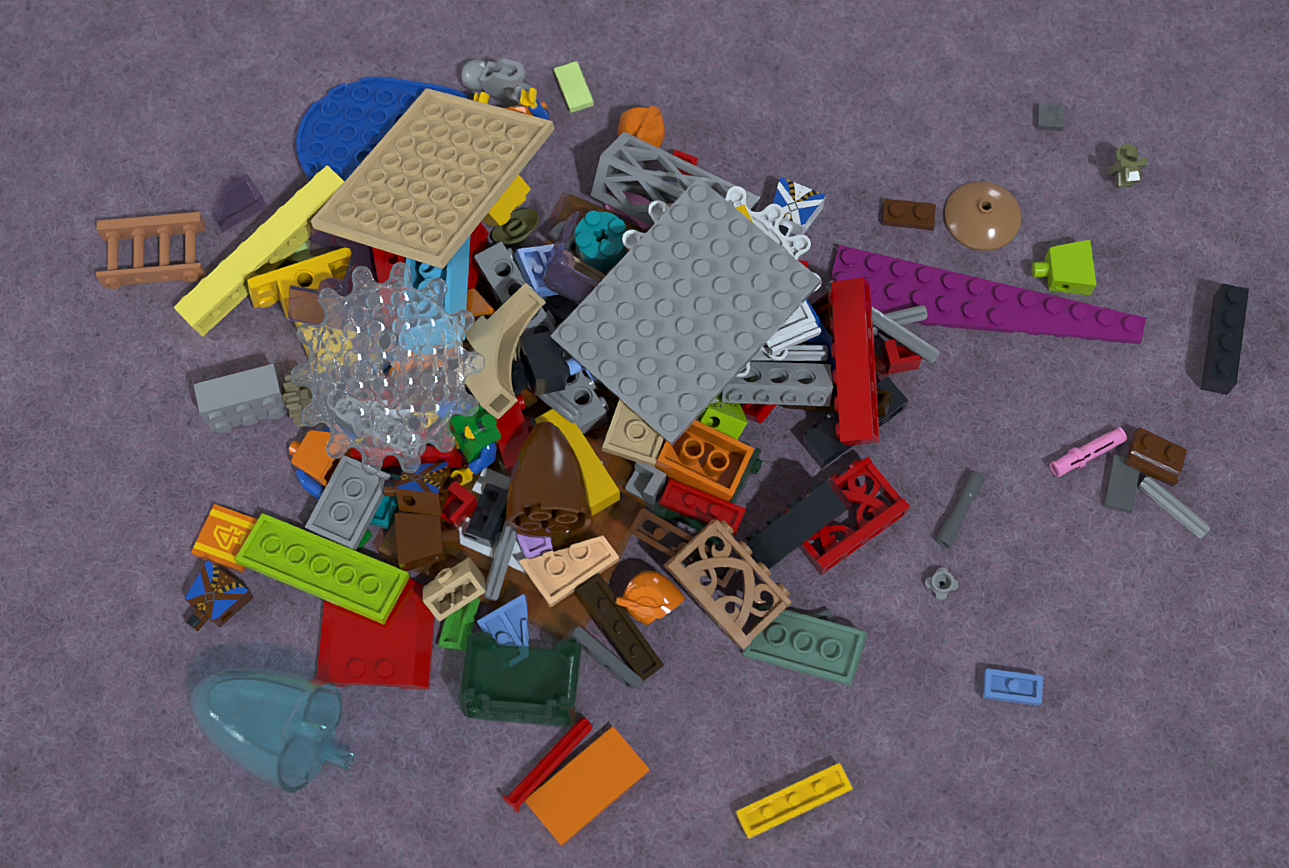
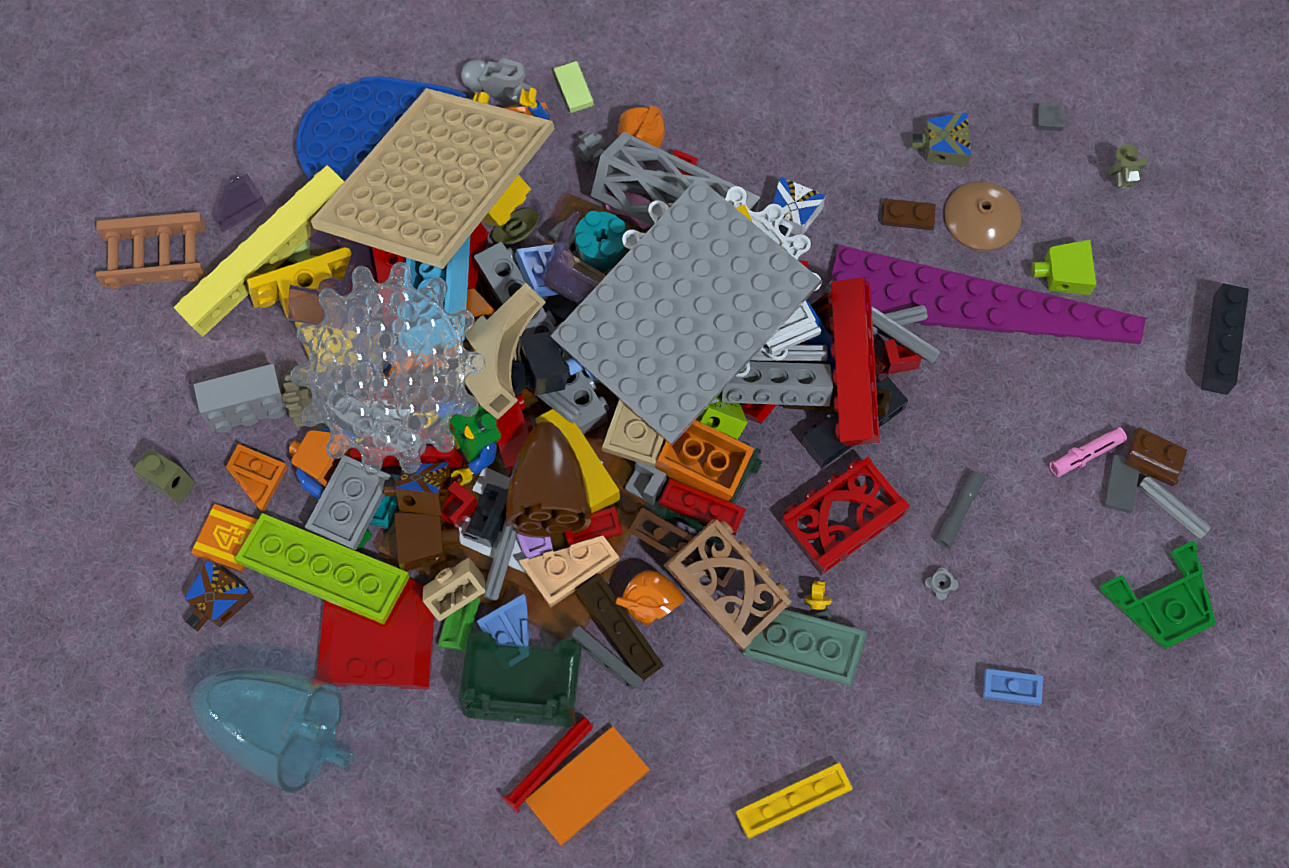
(159, 474): none -> olive torso
(256, 474): none -> orange wing
(591, 147): none -> light grey gear
(603, 523): none -> red tile
(798, 524): black brick -> none
(818, 599): none -> yellow plate
(945, 140): none -> torso
(1173, 611): none -> green wing

